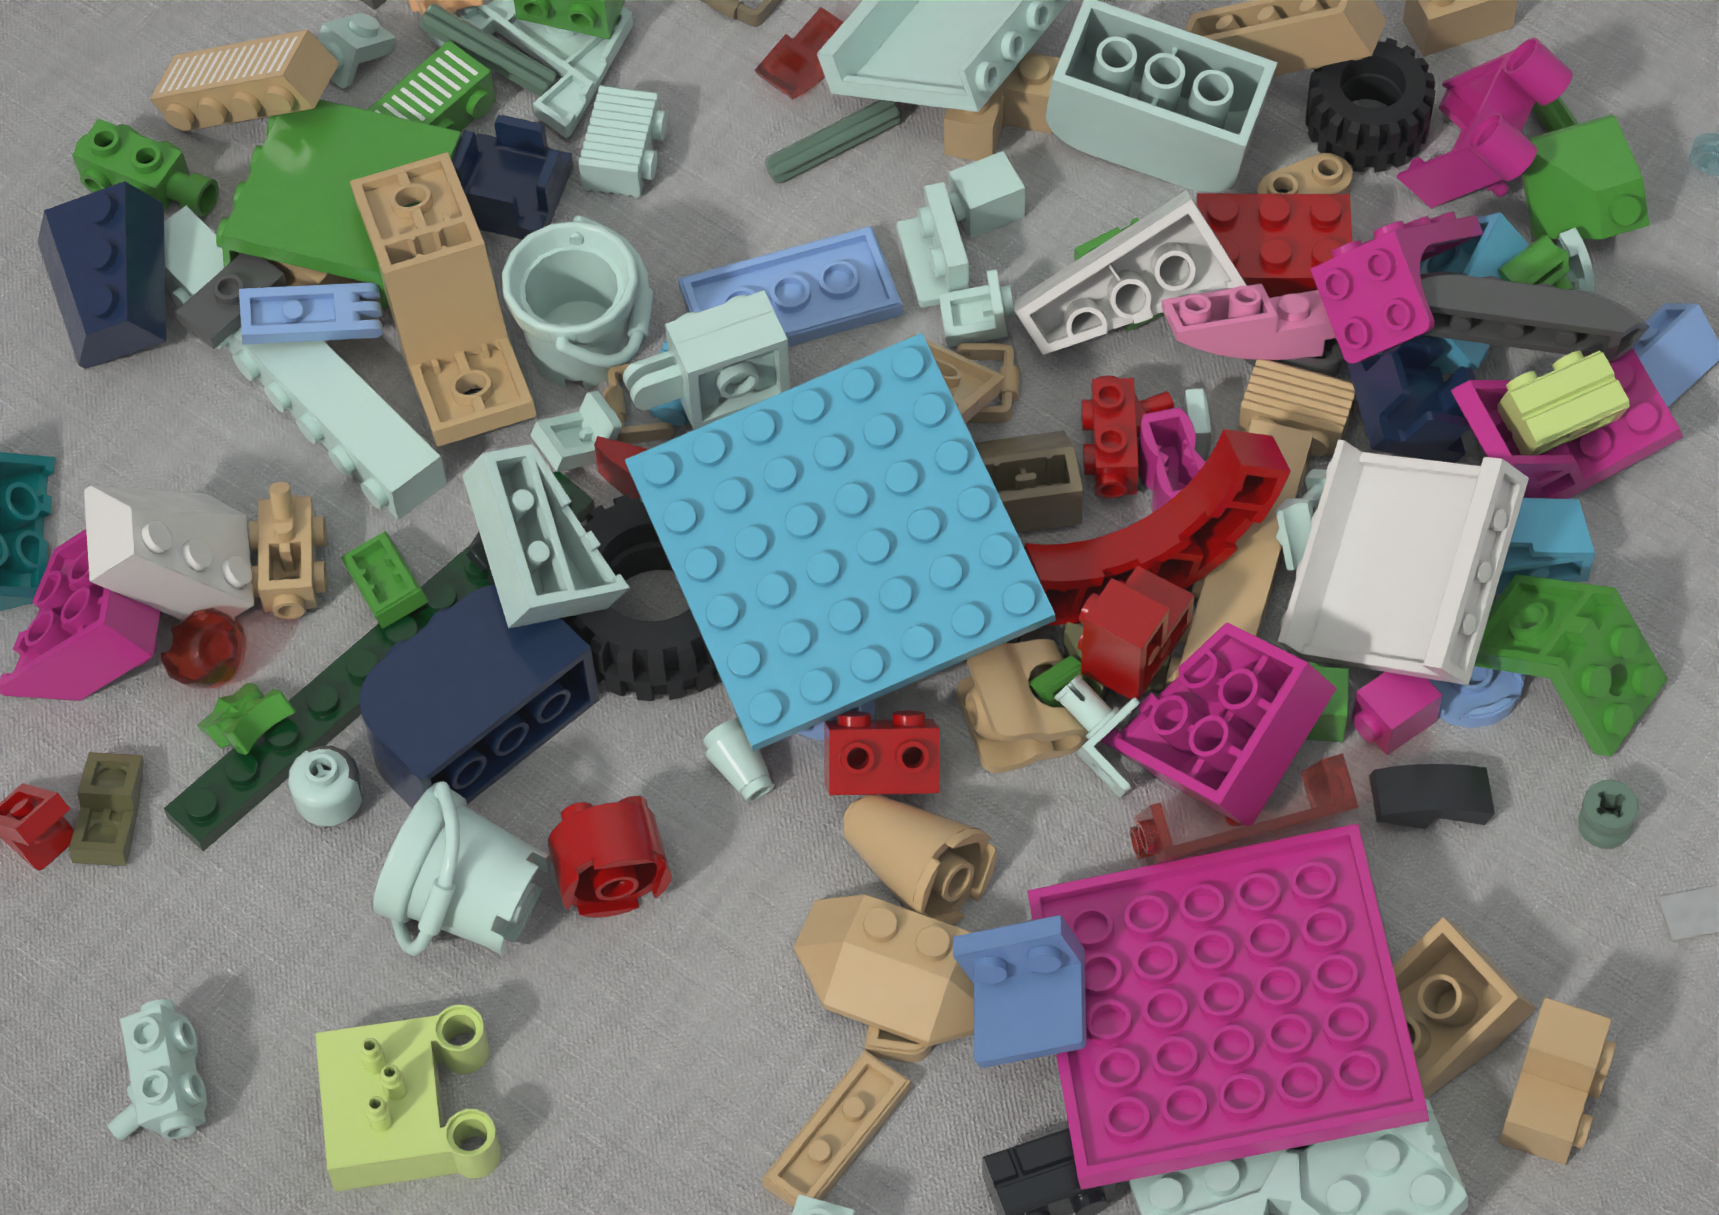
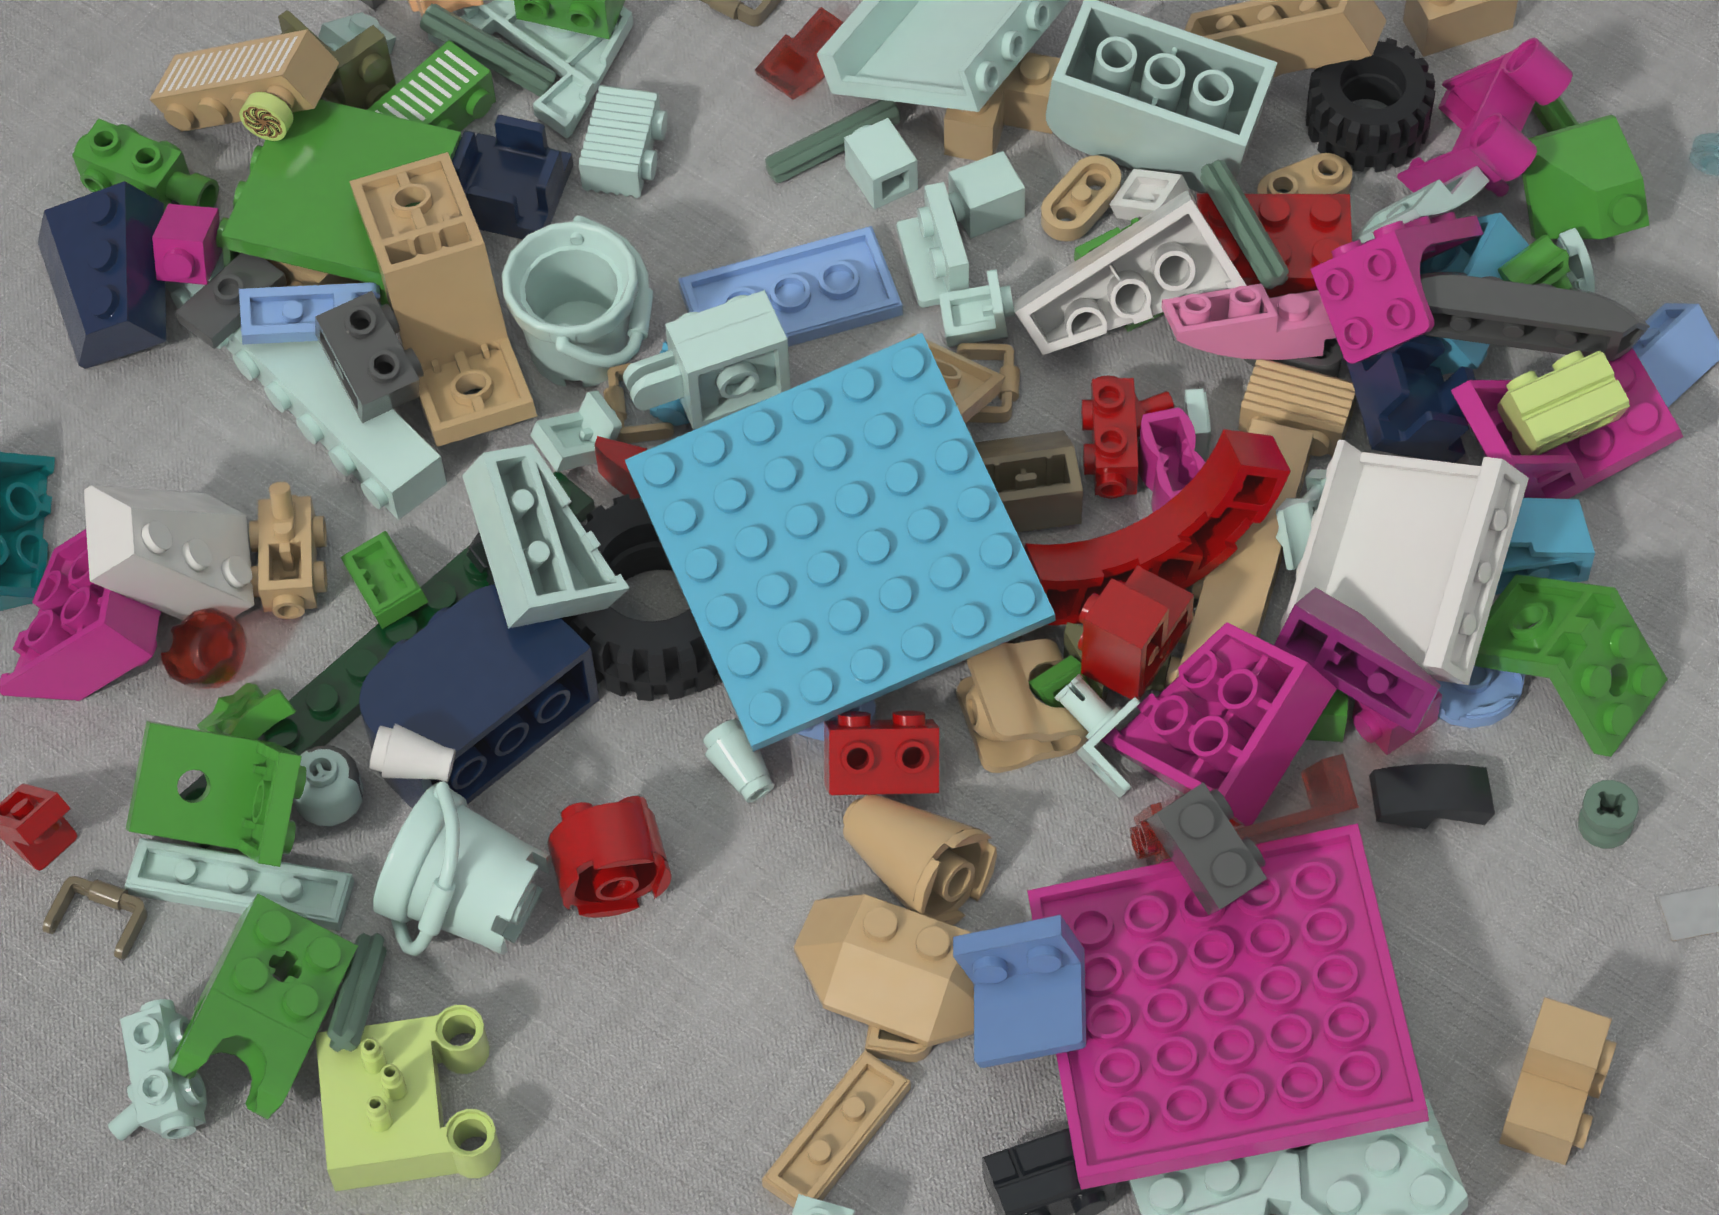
(103, 894): none -> dark tan piece
(107, 809): olive slope -> none
(186, 244): none -> dark pink brick
(233, 880): none -> light aqua tile
(244, 798): none -> bright green bracket
(256, 1015): none -> bright green brick
(266, 116): none -> yellowish green tile
(357, 993): none -> sand green axle
(362, 70): none -> olive bracket
(368, 355): none -> dark grey brick
(410, 756): none -> white cone
(881, 163): none -> light aqua brick
(1078, 202): none -> tan plate
(1146, 192): none -> white bracket
(1208, 848): none -> dark grey brick
(1244, 224): none -> sand green axle
(1358, 659): none -> magenta slope
(1428, 201): none -> light aqua slope
(1455, 1003): tan slope -> none

